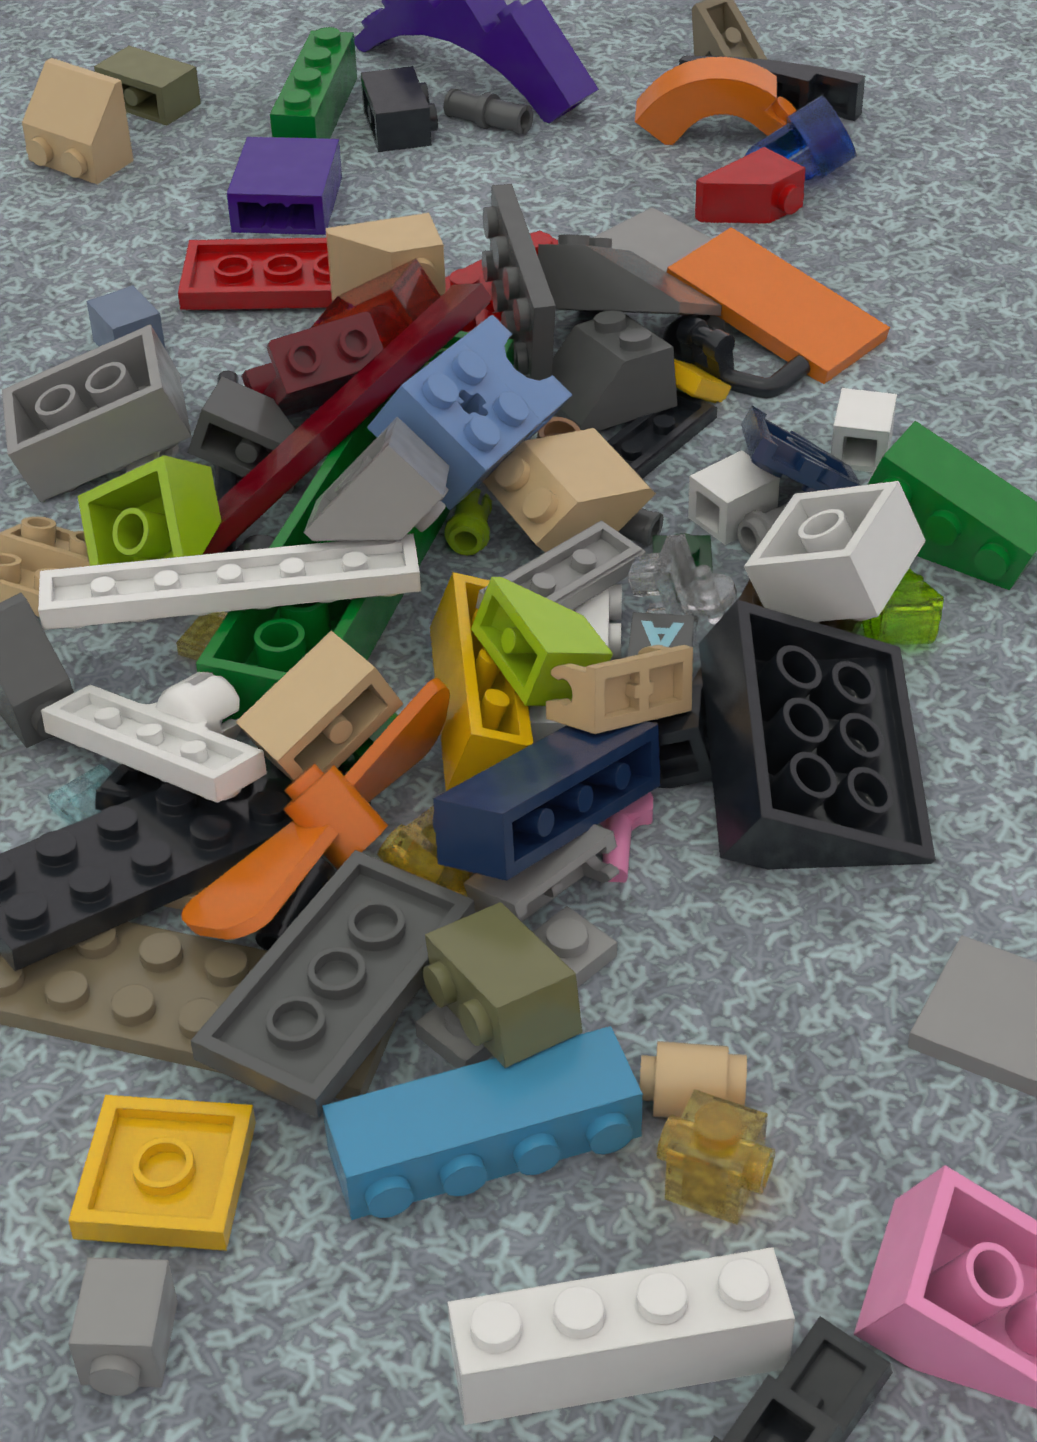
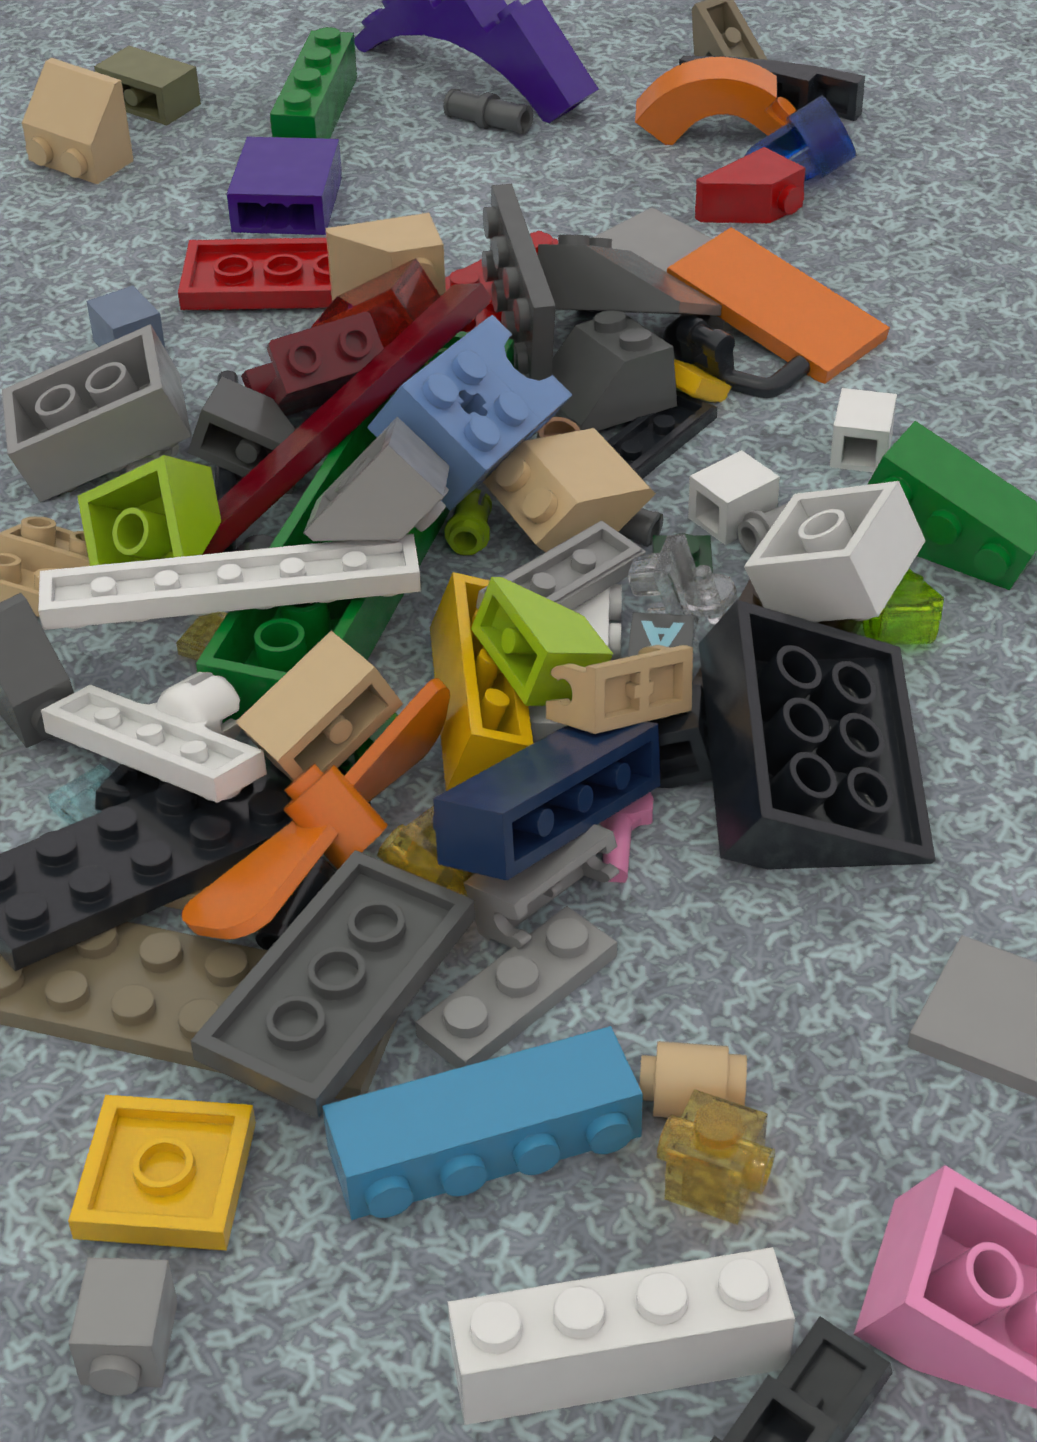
(398, 109): black brick -> none
(502, 984): olive brick -> none
(793, 455): dark blue wing -> none

